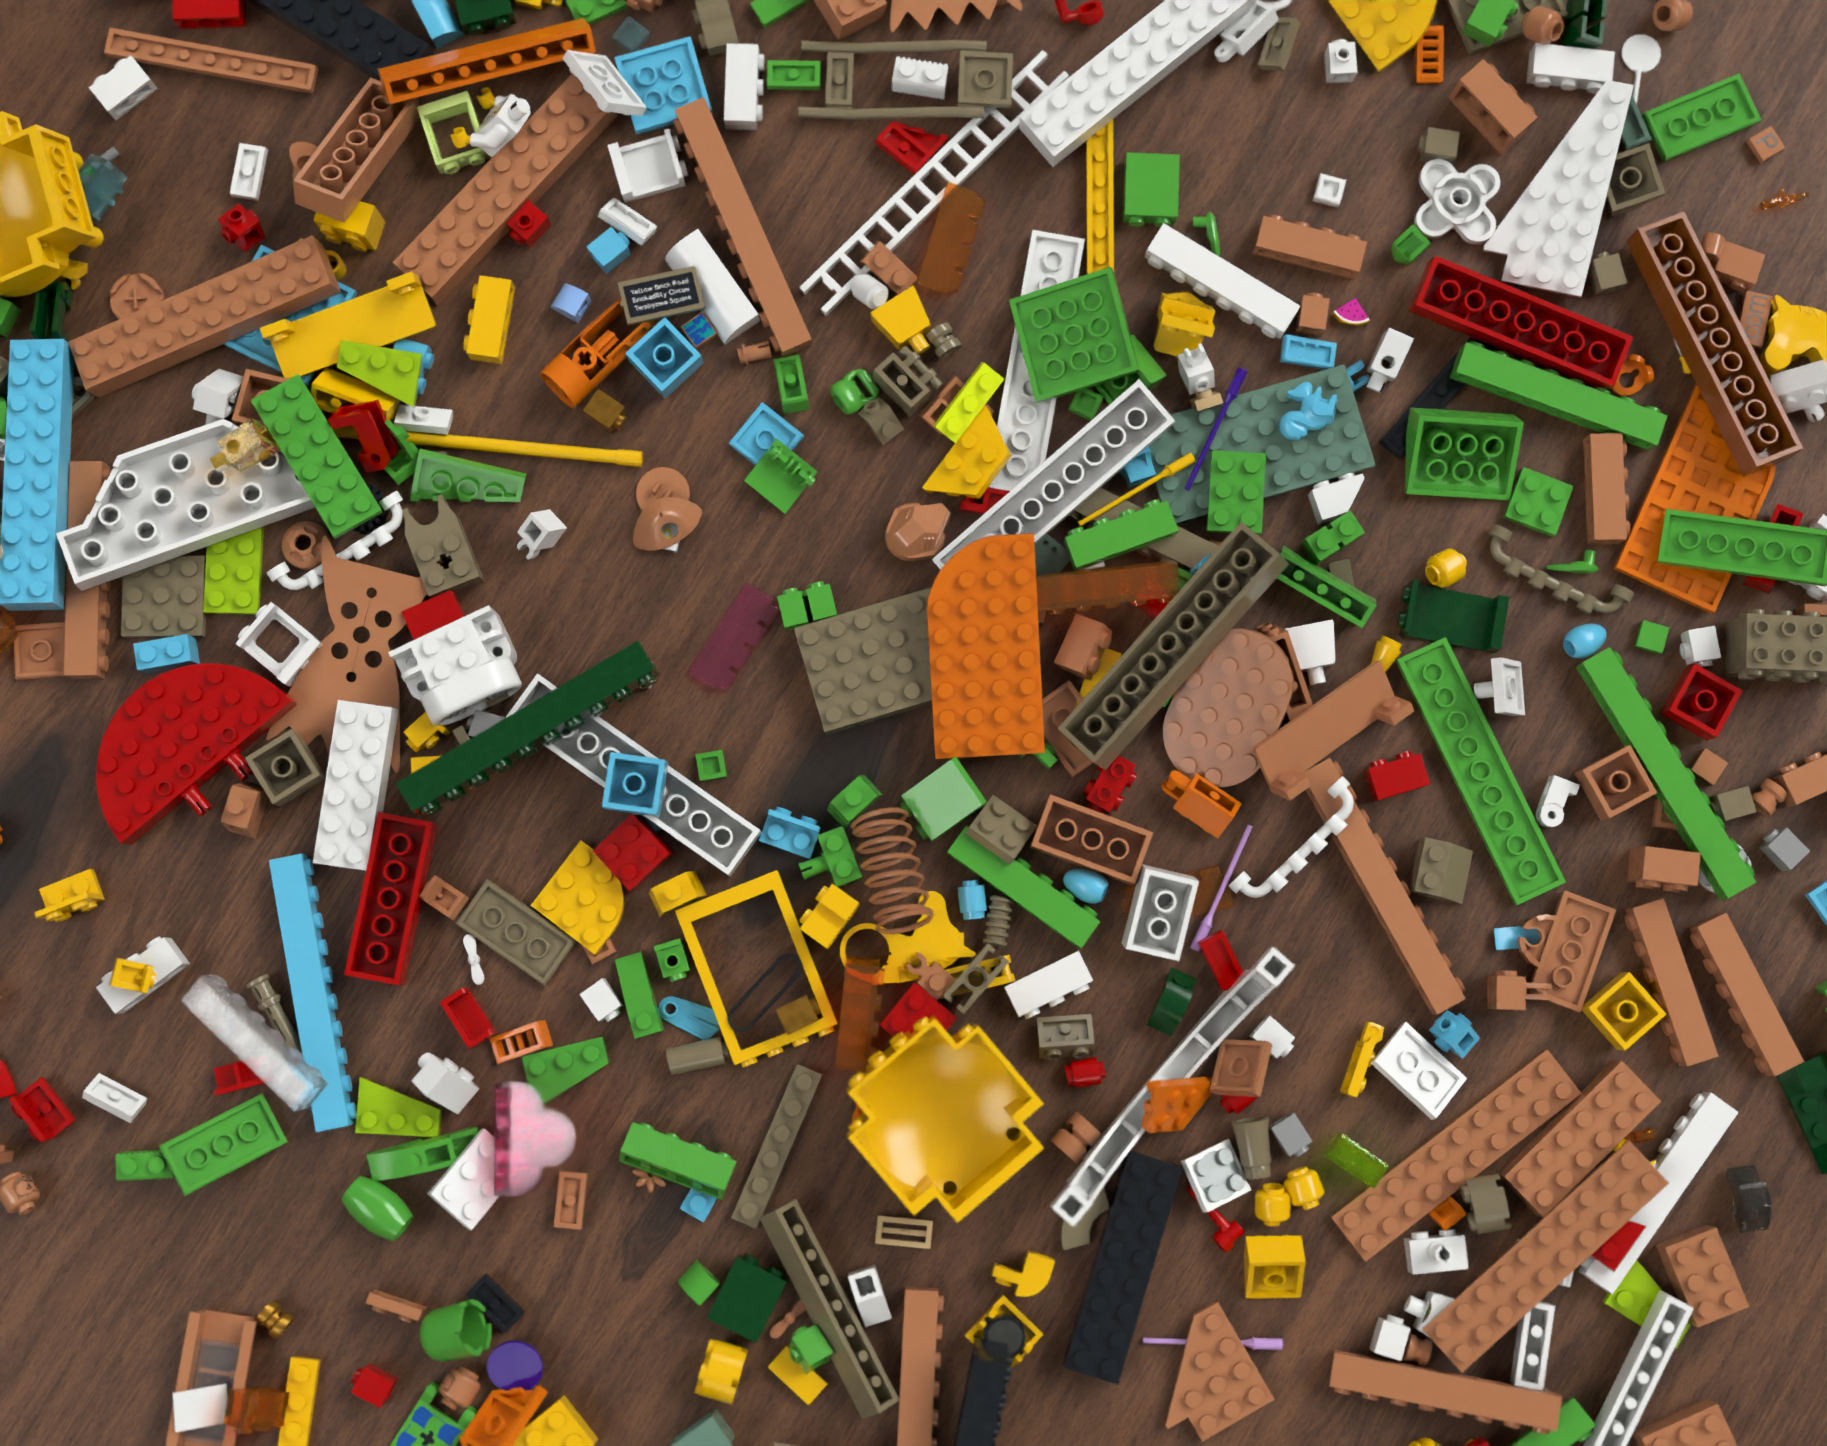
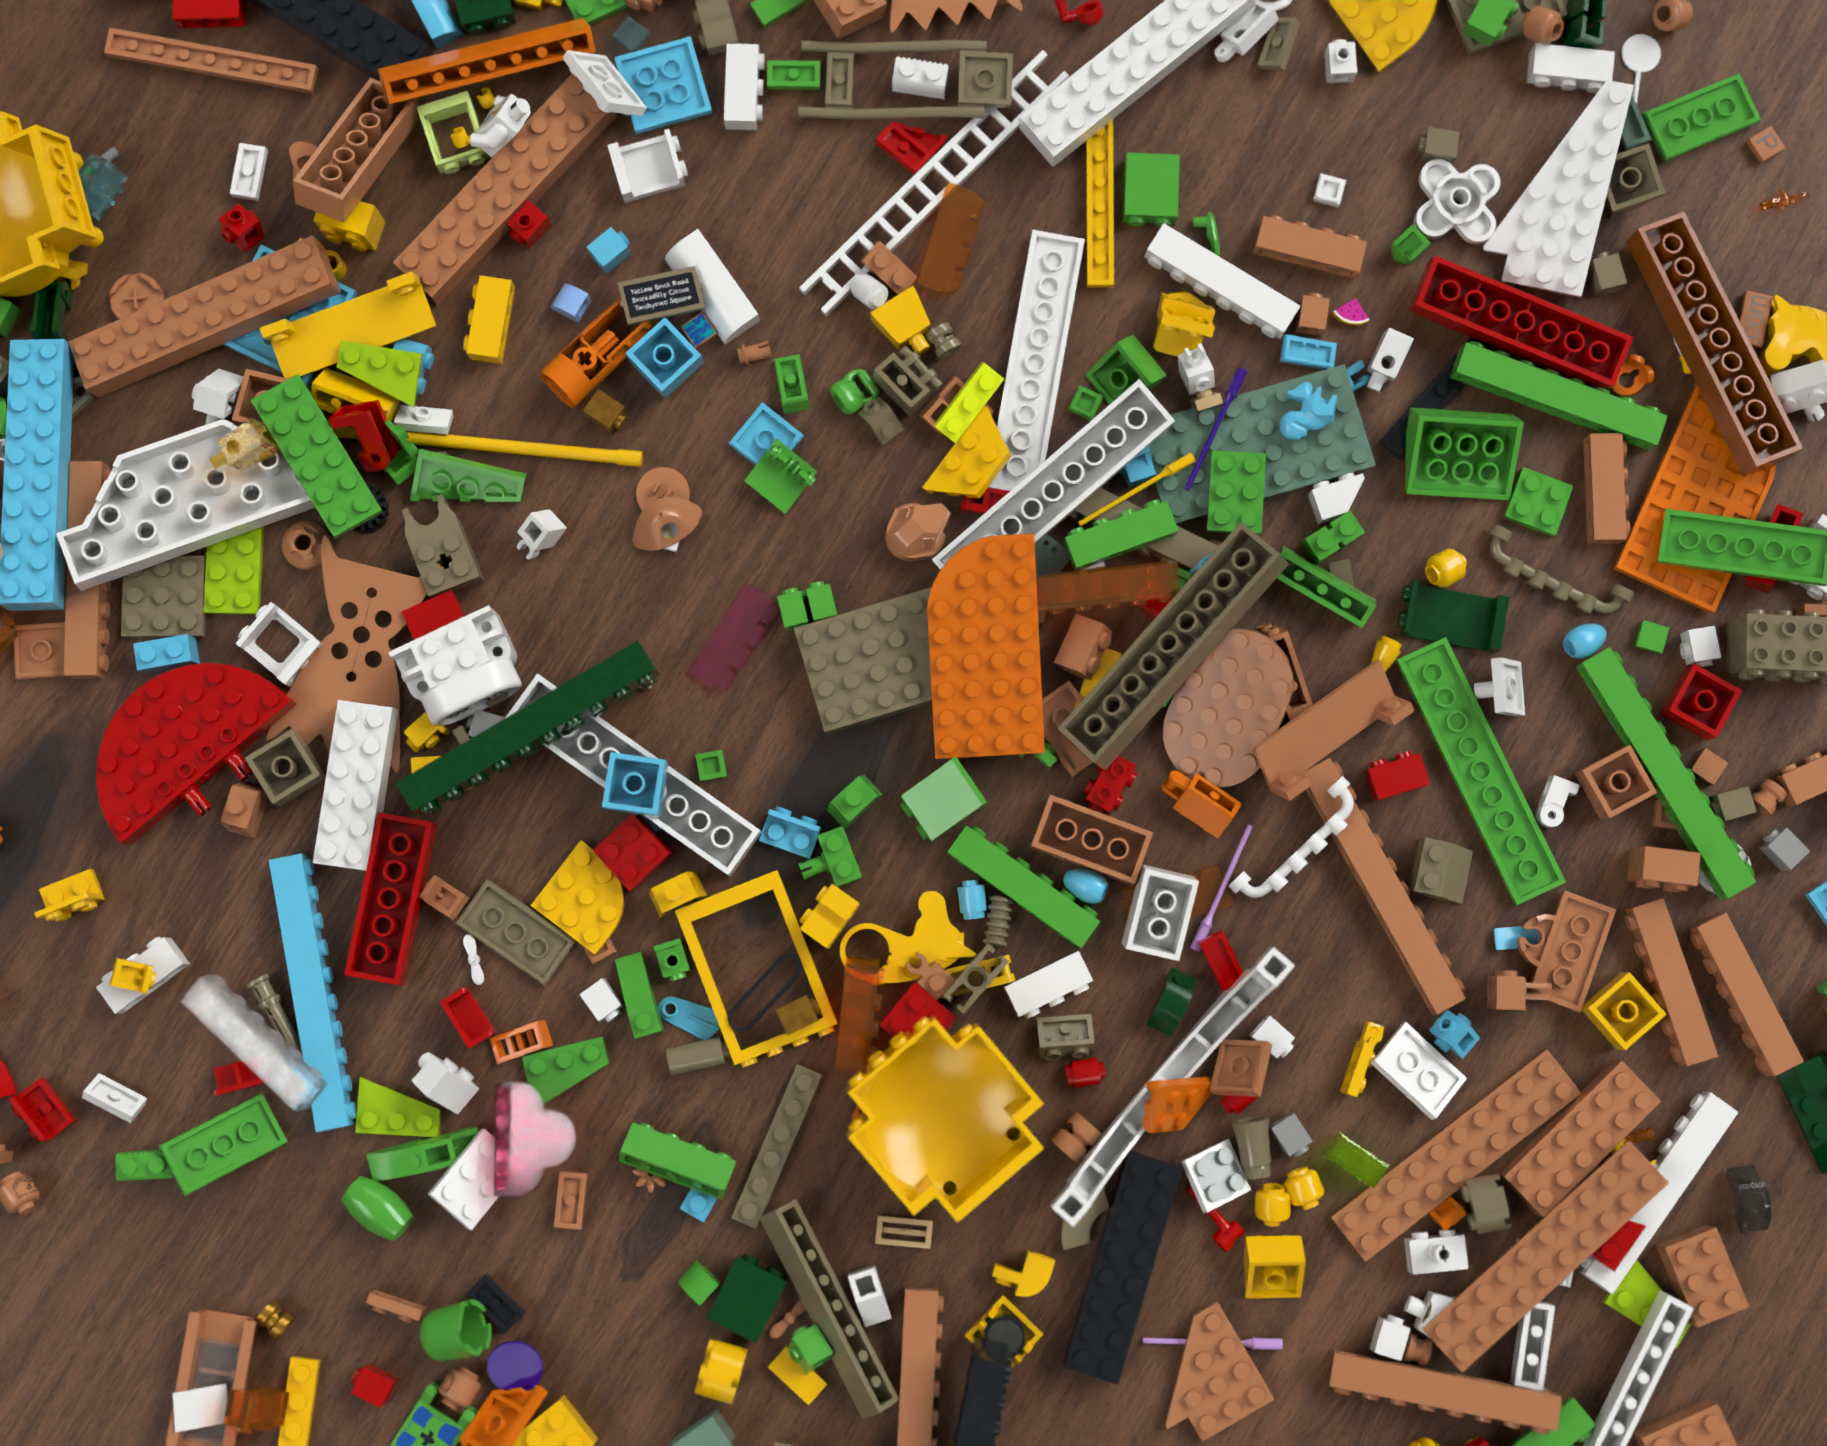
(122, 87): white brick -> none
(358, 549): white bar -> none
(627, 221): white plate -> none
(742, 226): nougat brick -> none
(909, 909): nougat piece -> none
(1001, 829): dark tan plate -> none
(1074, 335): bright green plate -> none
(1314, 648): white torso -> none
(1436, 33): orange slope -> none
(1493, 106): nougat brick -> none
(1581, 567): bright green bar -> none
(1732, 263): nougat hinge -> none

